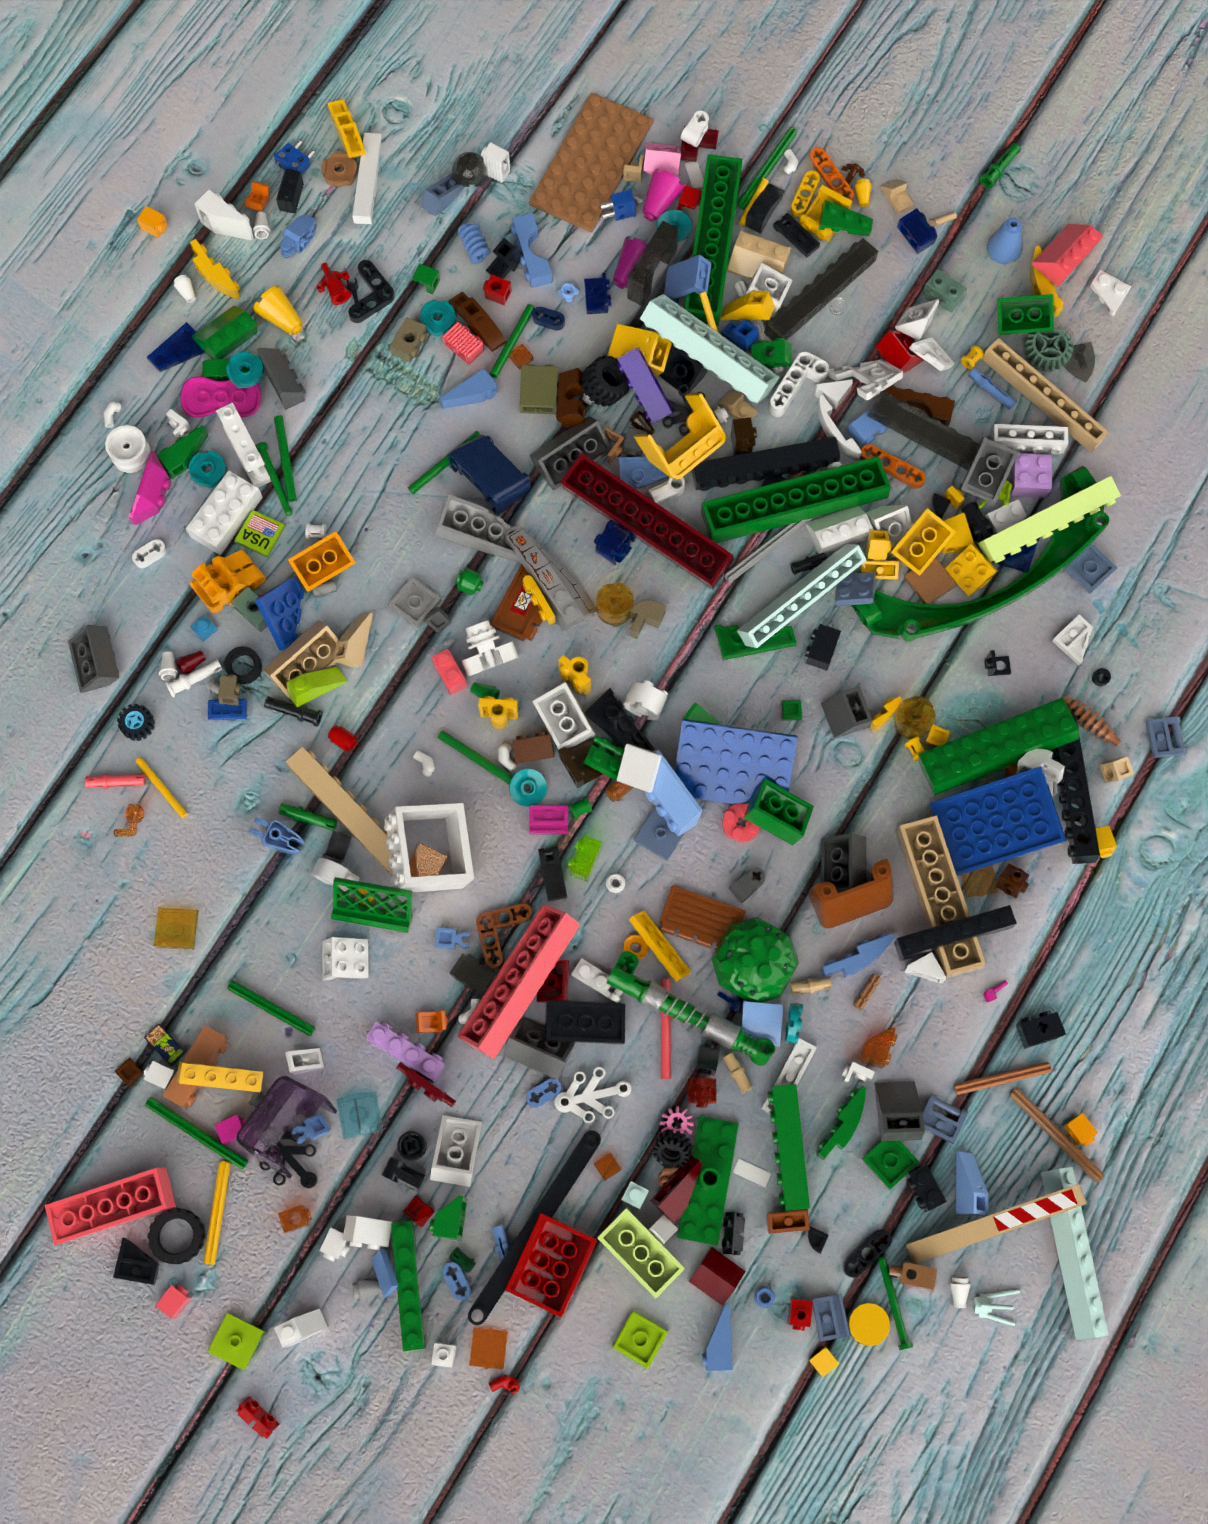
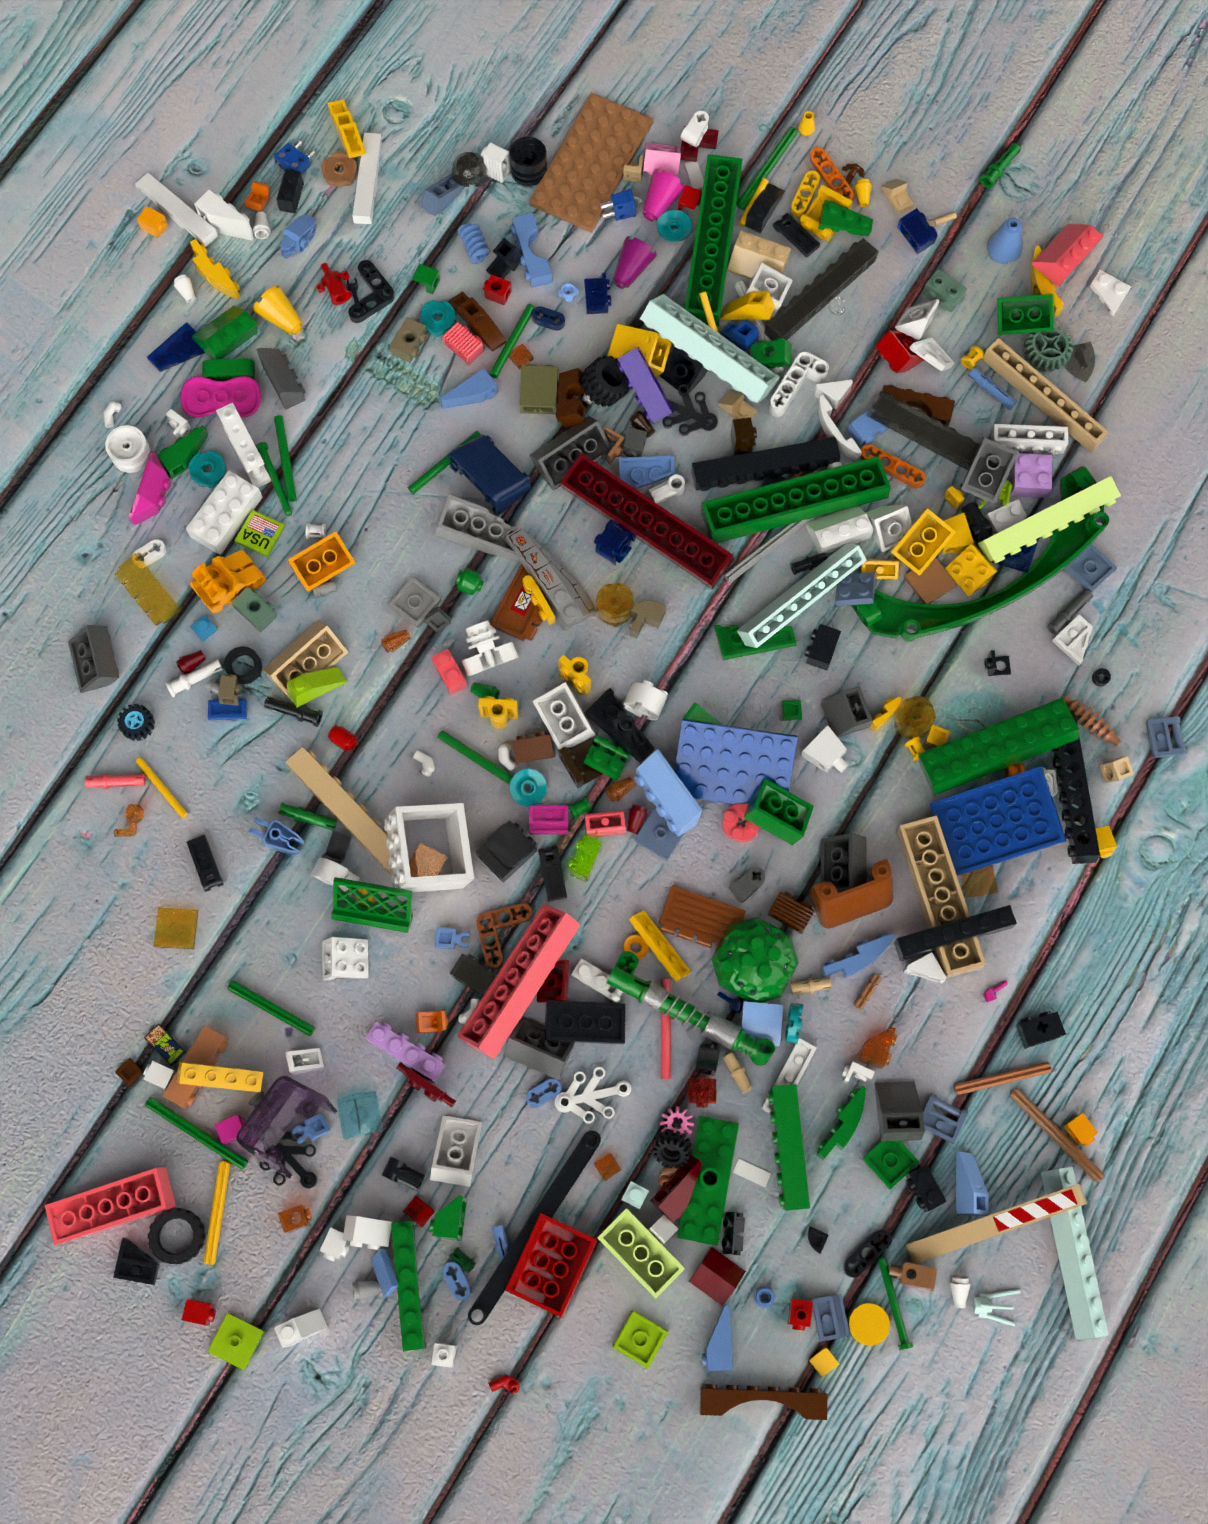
(152, 593): none -> clear yellow windscreen
(168, 669): white cone -> none
(174, 1301): coral brick -> none
(177, 210): none -> white slope
(198, 1312): none -> red brick
(204, 862): none -> black plate
(247, 379): teal plate -> none
(251, 1410): red hinge -> none
(282, 610): blue plate -> none
(352, 644): tan slope -> none
(395, 640): none -> clear orange cone
(411, 1146): black wheel -> none
(488, 1348): clear orange piece -> none
(506, 850): none -> black brick
(528, 161): none -> black wheel
(605, 824): none -> coral brick
(615, 877): white plate -> none
(636, 818): none -> dark red cone
(639, 768): white tile -> none
(660, 248): clear smoke arch -> none
(687, 277): medium blue panel -> none
(704, 438): yellow windscreen -> none
(718, 1401): none -> reddish brown arch
(721, 414): white plate -> none
(787, 1221): dark orange slope -> none
(791, 912): none -> reddish brown brick
(792, 162): white arm -> none
(807, 124): none -> yellow cone
(826, 751): none -> white torso
(875, 374): white wing -> none
(878, 545): yellow brick -> none
(940, 504): black tile -> none
(1013, 881): reddish brown brick -> none
(1041, 757): white brick -> none
(1064, 617): none -> dark grey pin

